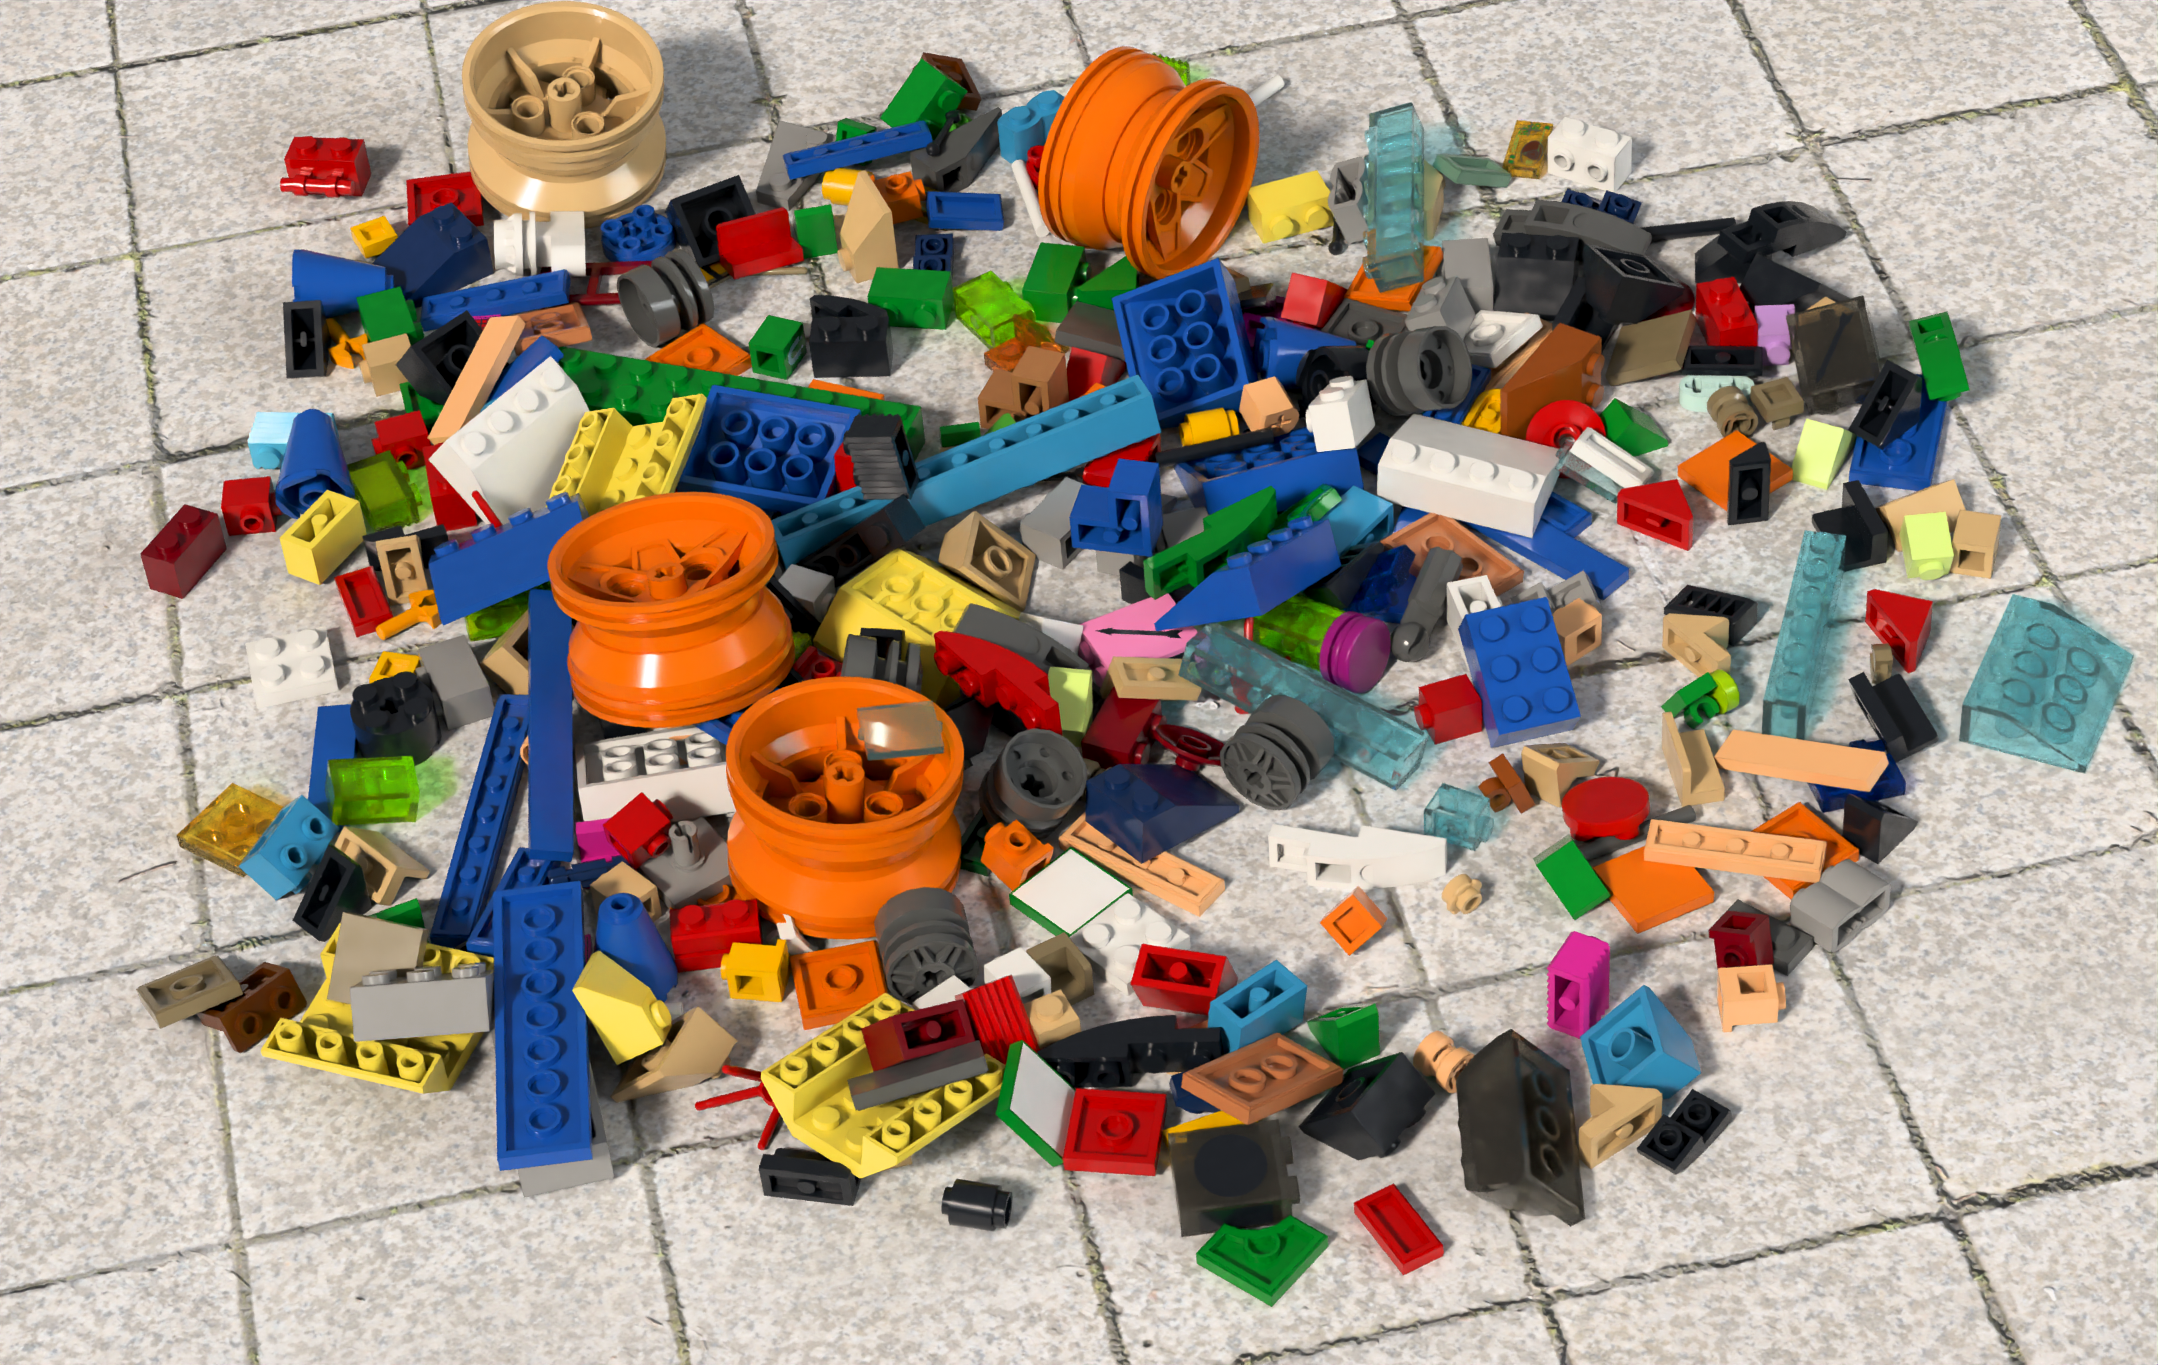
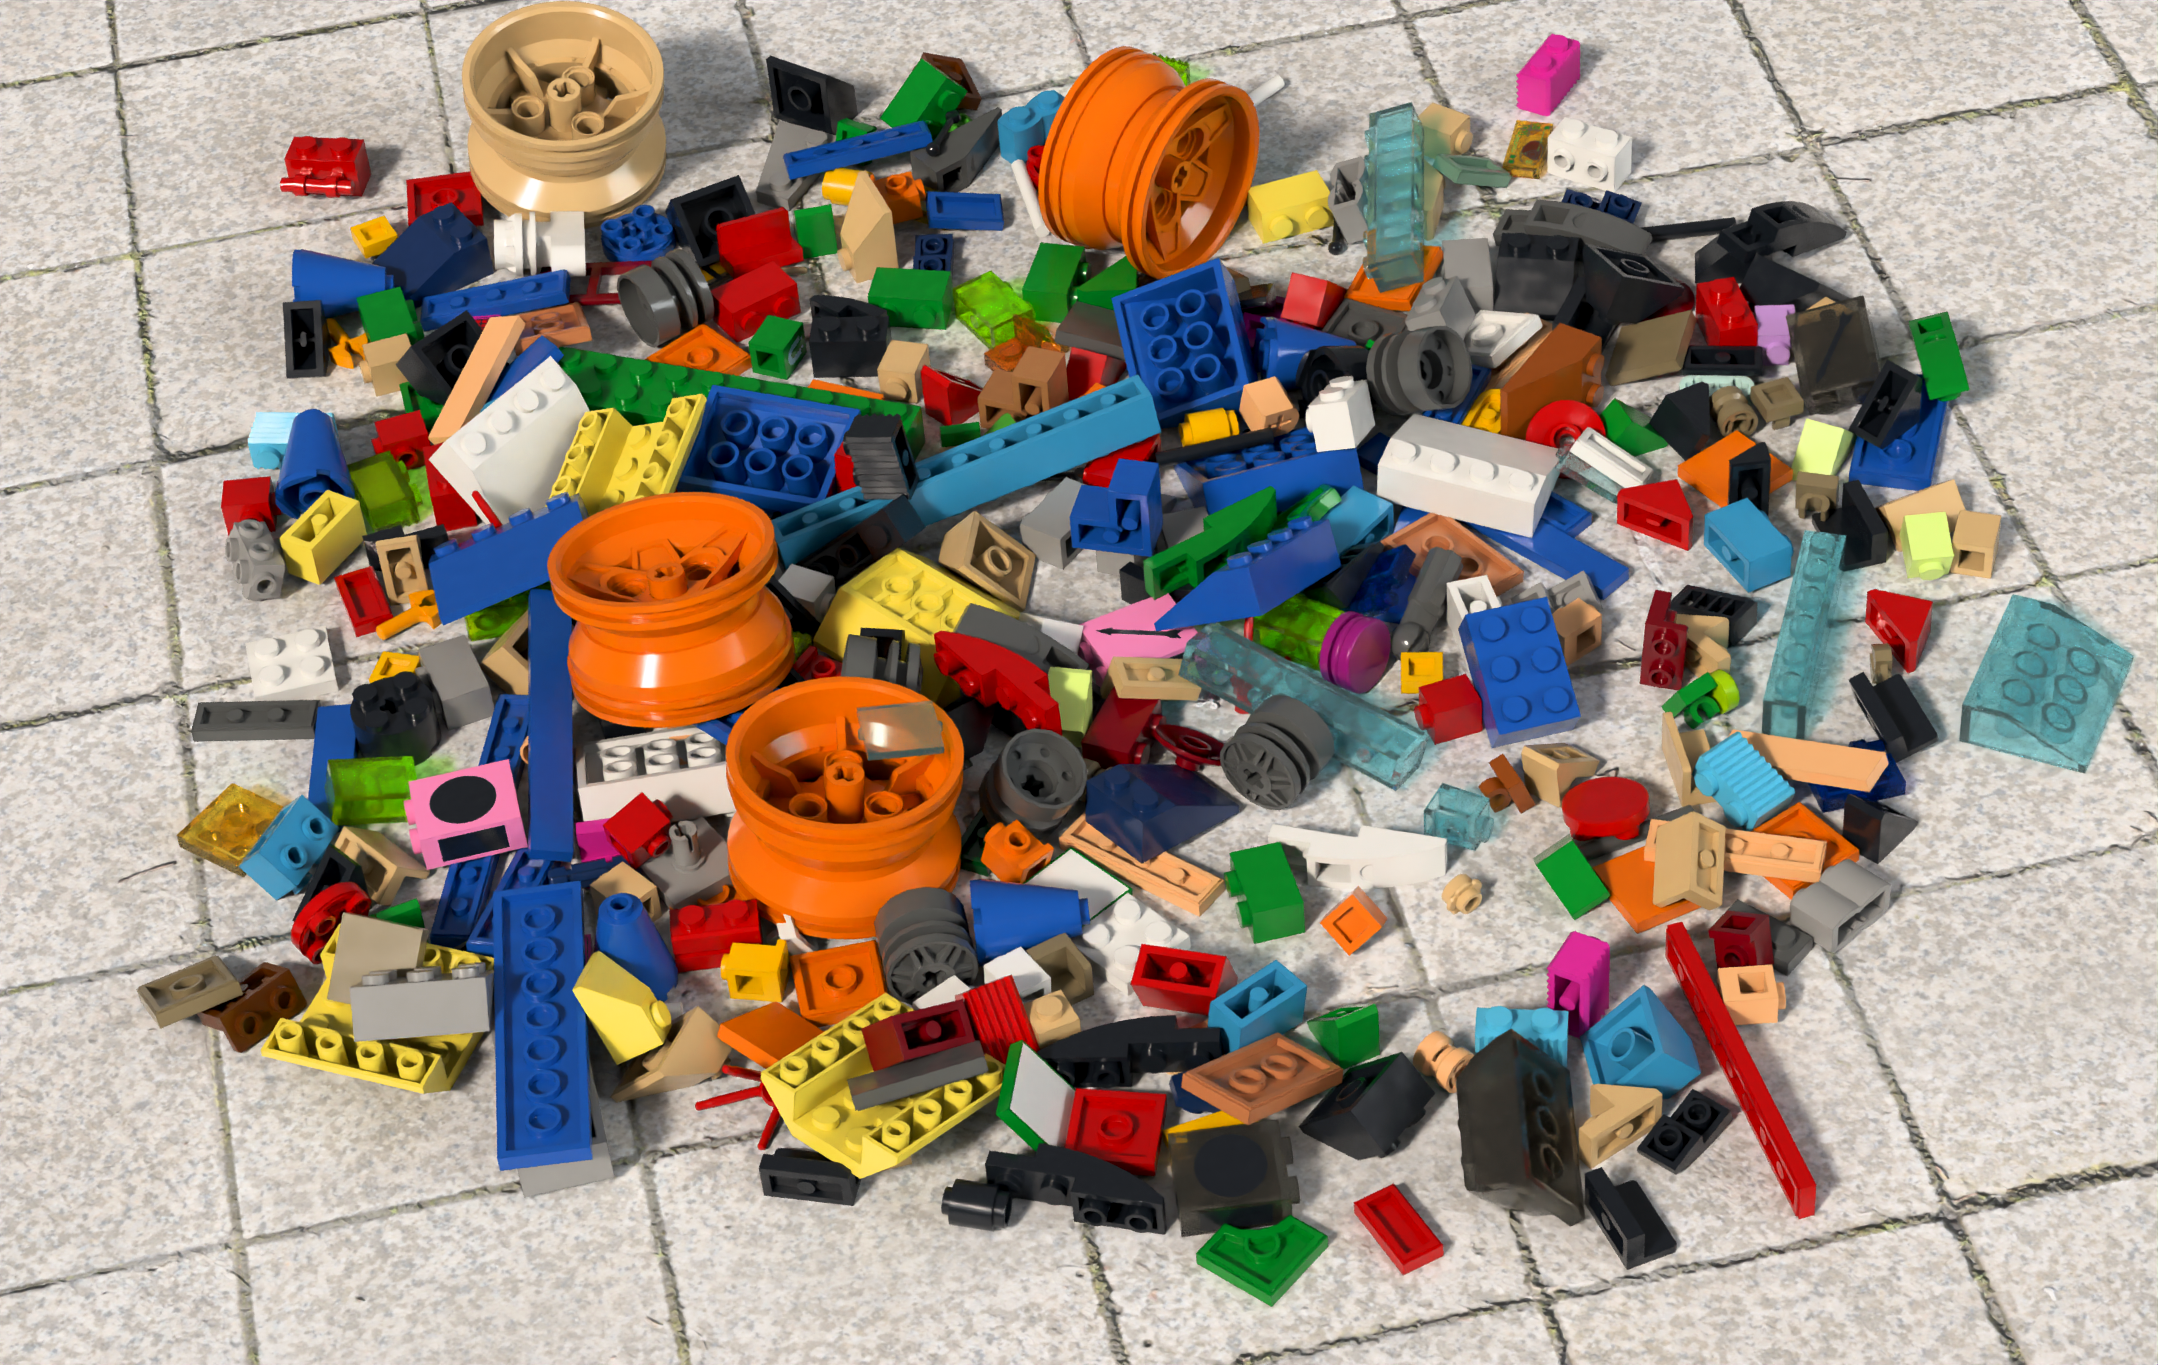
(183, 551): dark red brick -> none
(255, 560): none -> light grey brick
(255, 720): none -> dark grey tile
(322, 916): none -> red tile
(465, 815): none -> brick
(749, 299): none -> red brick
(767, 1033): none -> orange tile
(809, 96): none -> black slope
(901, 371): none -> tan brick
(949, 396): none -> red slope
(1022, 916): none -> blue cone
(1093, 1187): none -> black slope
(1265, 893): none -> green brick
(1420, 670): none -> yellow plate
(1445, 131): none -> tan brick
(1541, 1027): none -> medium azure brick
(1548, 75): none -> dark pink brick
(1627, 1220): none -> black panel
(1663, 645): none -> dark red bracket
(1684, 419): none -> black slope
(1689, 861): none -> tan panel
(1740, 1071): none -> red tile
(1742, 783): none -> medium azure brick
(1748, 544): none -> dark azure brick
(1816, 493): none -> dark tan tile

